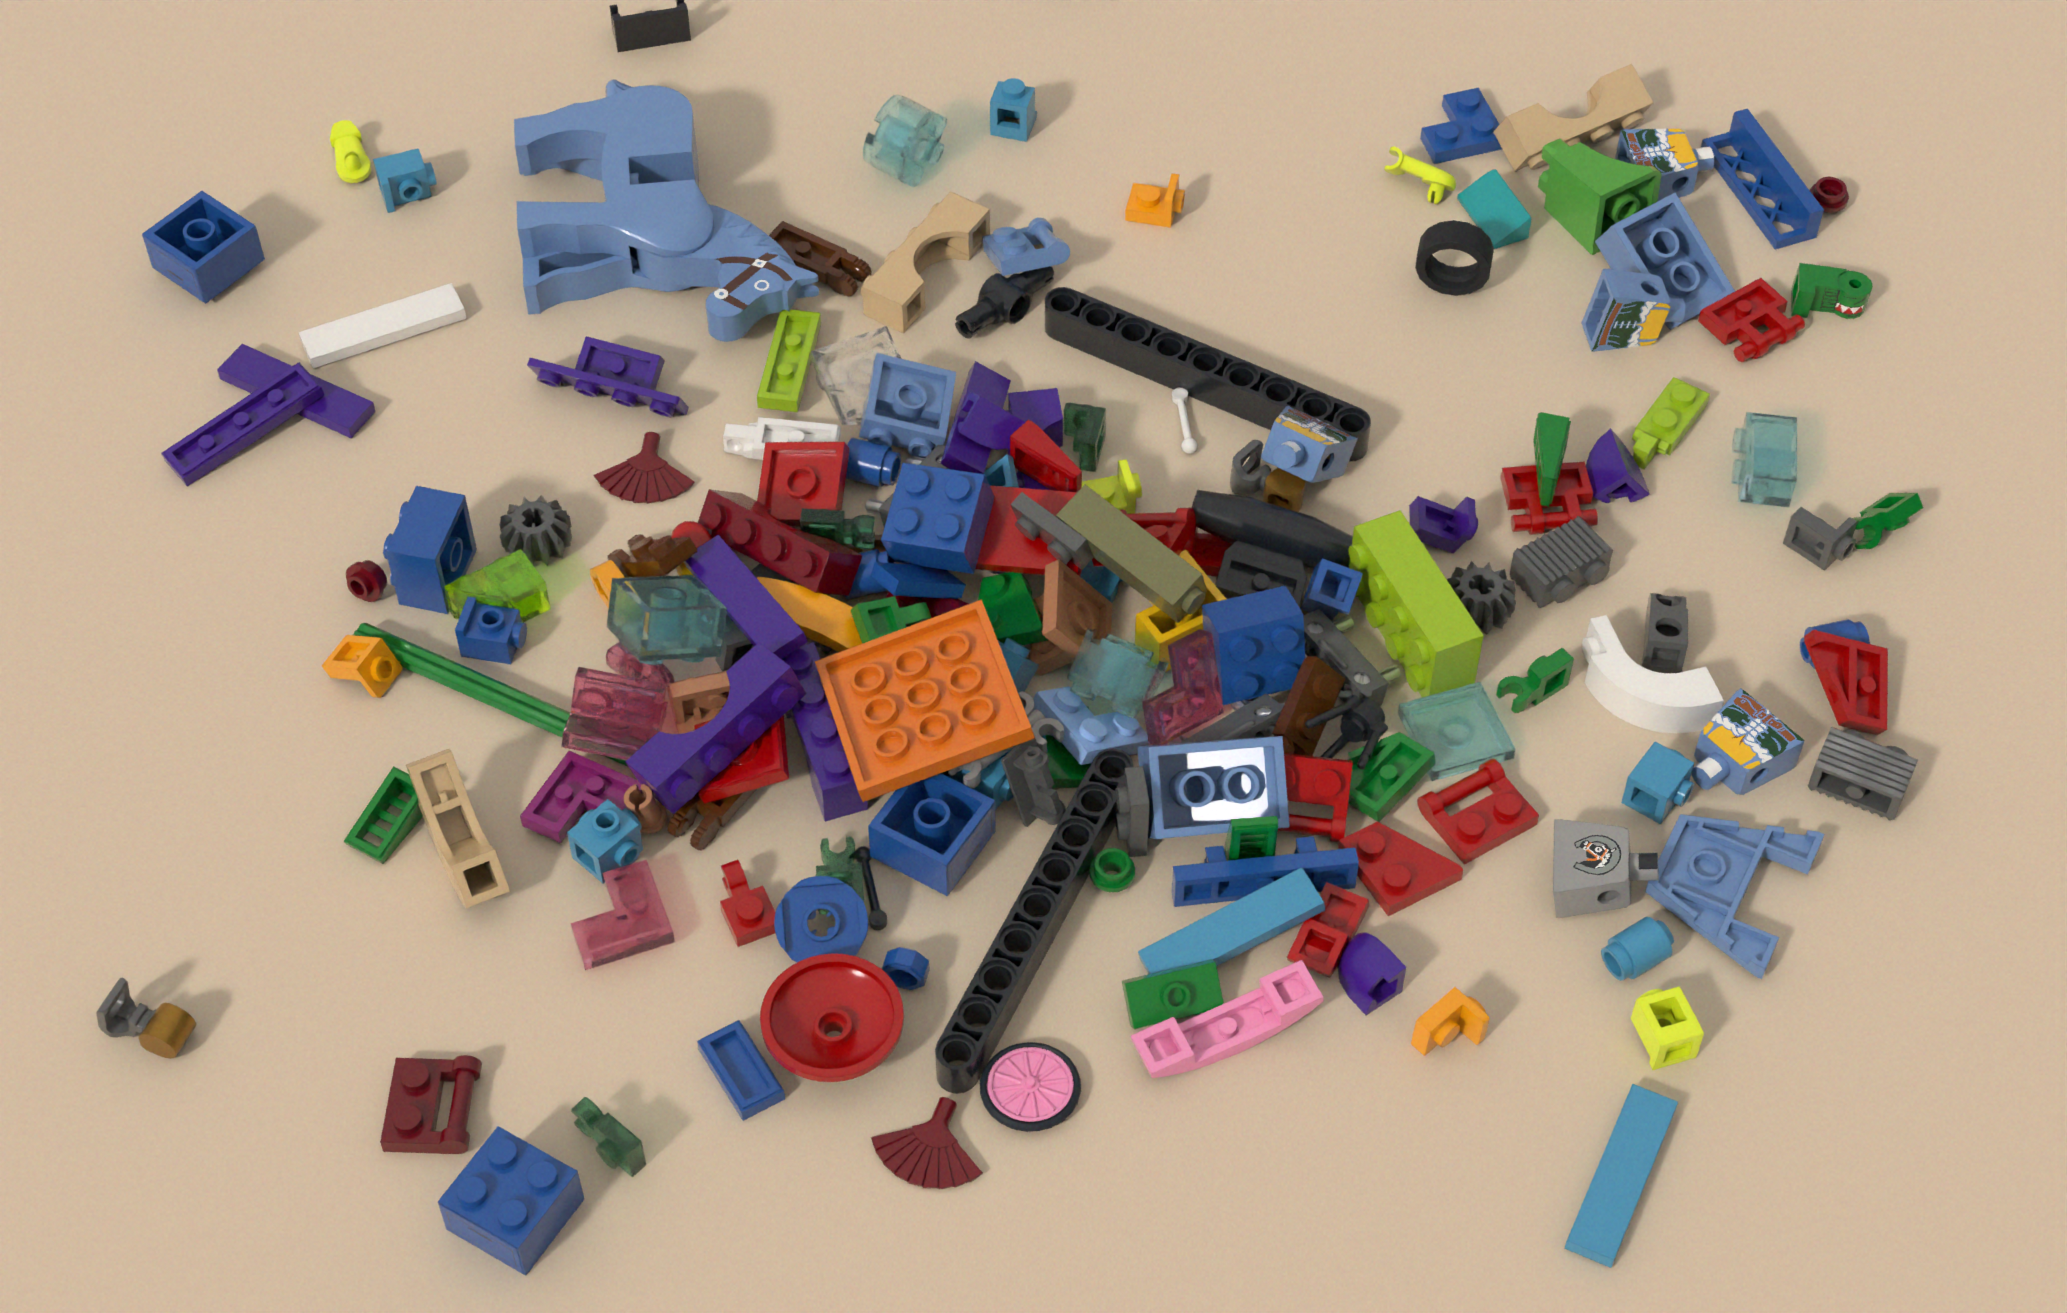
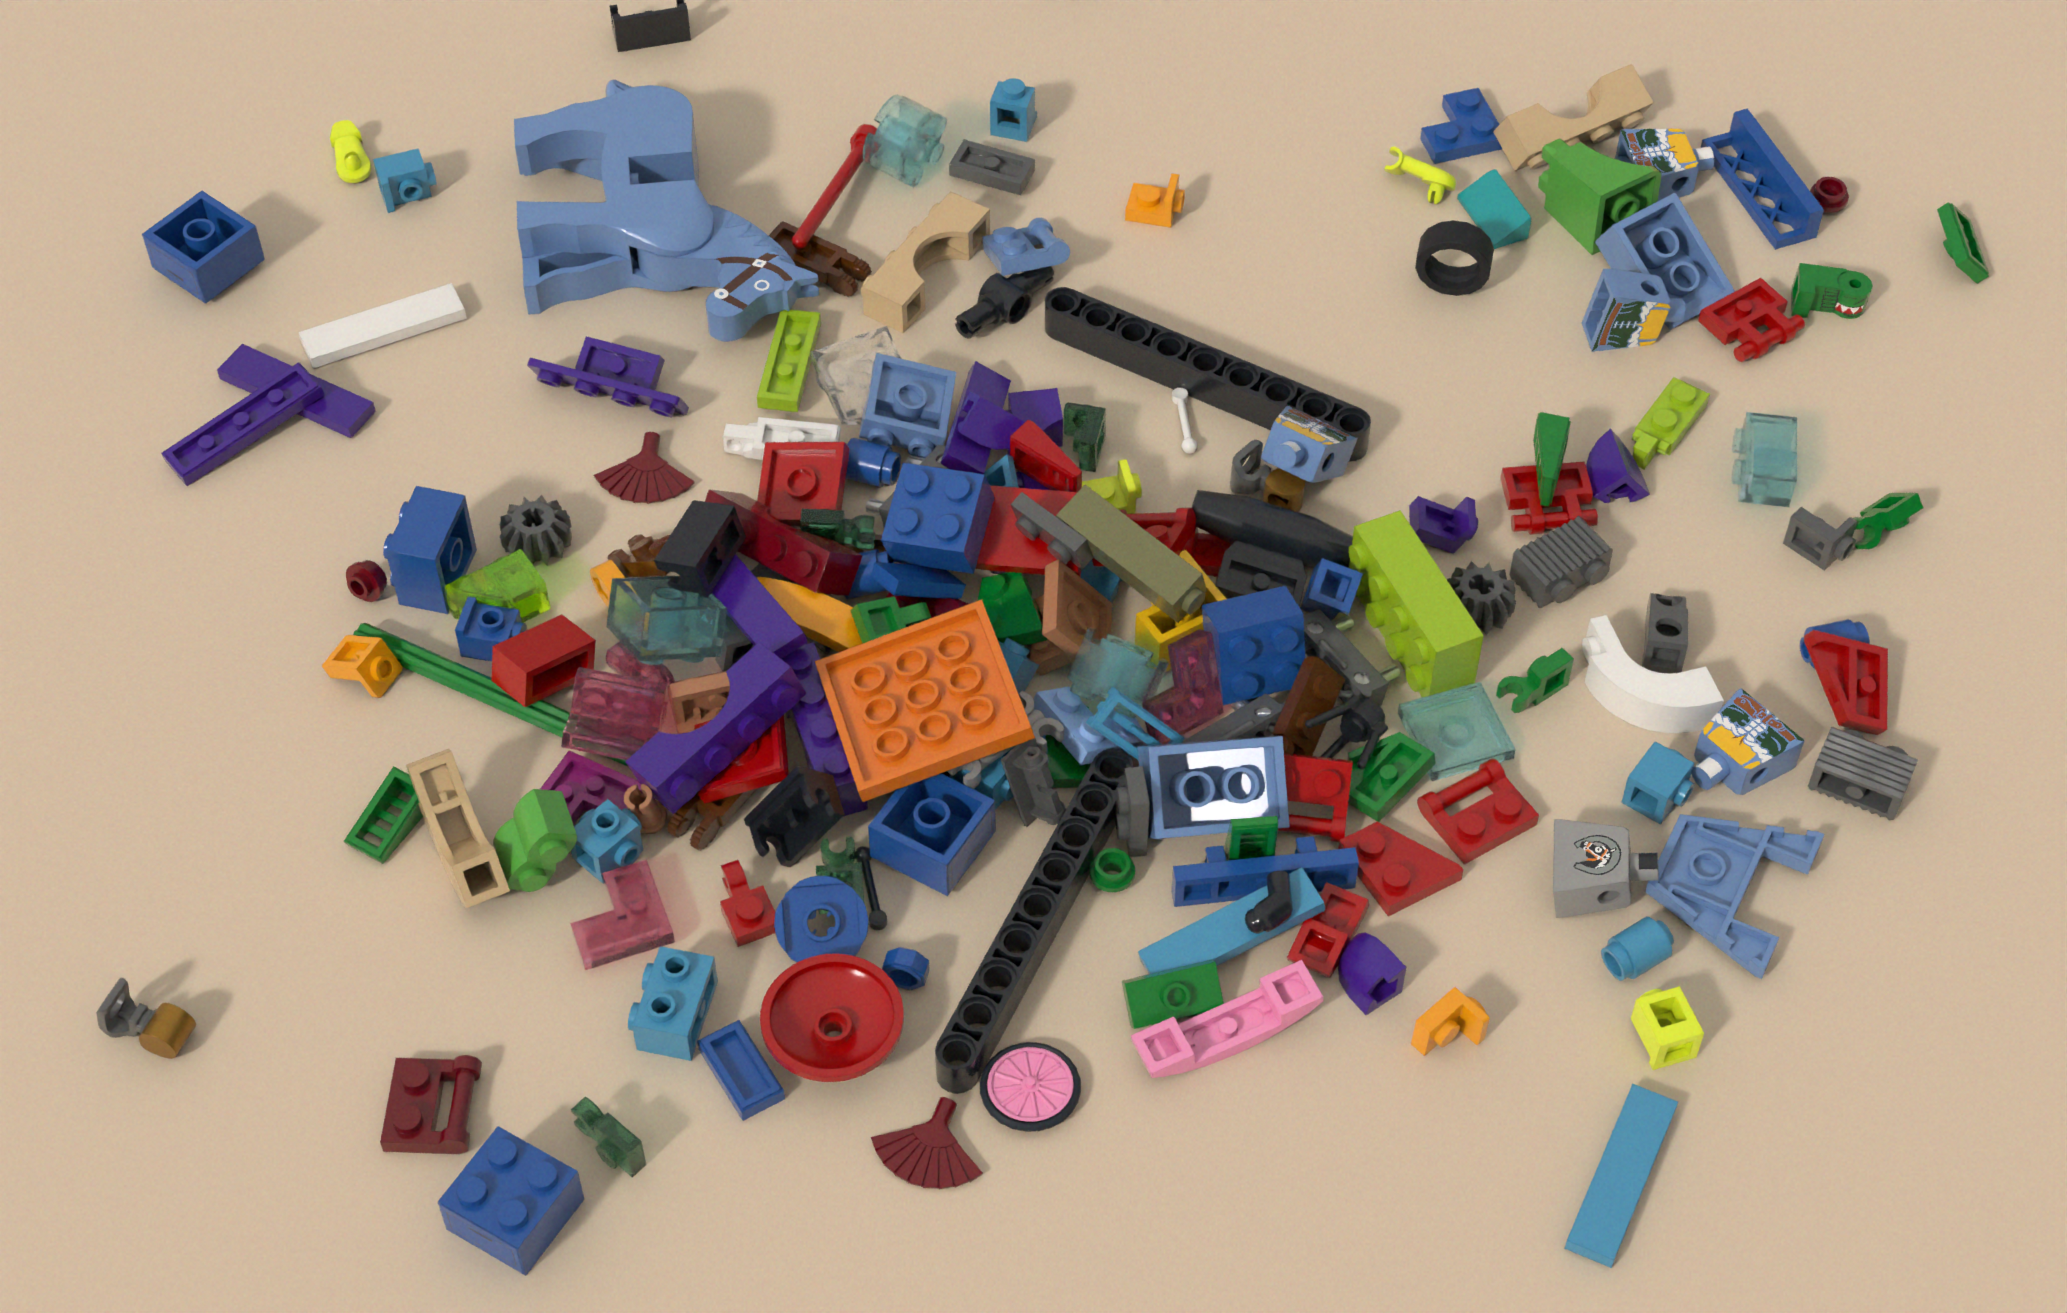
(535, 839): none -> bright green brick
(542, 660): none -> red brick
(673, 1003): none -> dark azure brick
(701, 547): none -> black hinge
(795, 814): none -> black hinge
(834, 188): none -> red piece
(992, 167): none -> dark grey plate
(1106, 709): none -> dark azure tile
(1274, 908): none -> black arm
(1962, 242): none -> green plate

